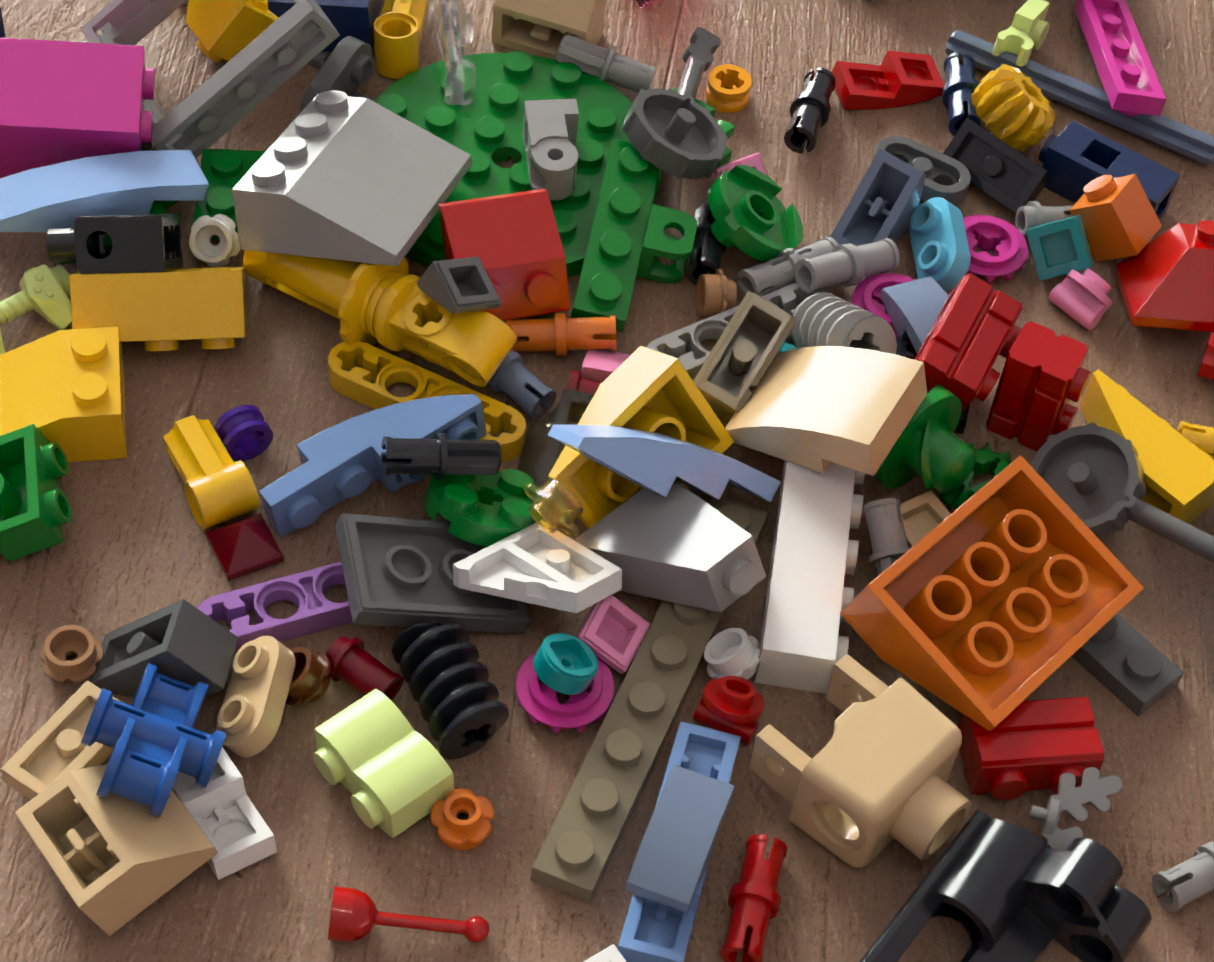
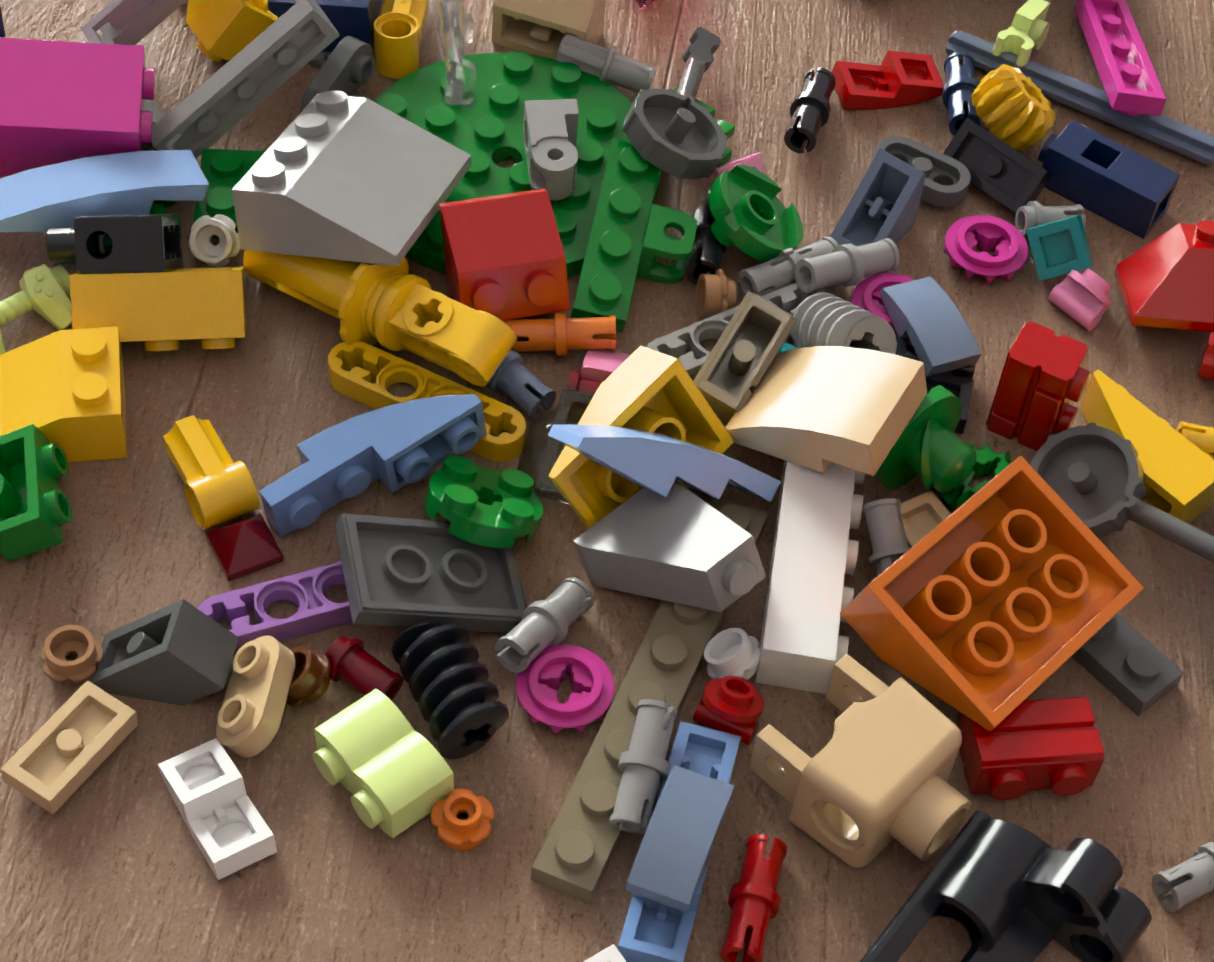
(111, 848): tan slope -> none
(153, 739): blue axle -> none
(244, 432): dark purple bush -> none
(355, 915): red hinge -> none
(440, 456): black axle -> none
(459, 285): dark grey slope -> none
(540, 571): white wing -> none
(543, 624): none -> light grey pin
(554, 506): clear yellow plate -> none
(565, 663): teal tile -> none
(613, 632): bright pink slope -> none
(643, 766): none -> light grey pin
(731, 99): light orange bush -> none
(939, 242): medium azure plate -> none
(968, 338): red brick -> none
(1070, 799): light grey animal -> none
(1116, 216): orange brick -> none

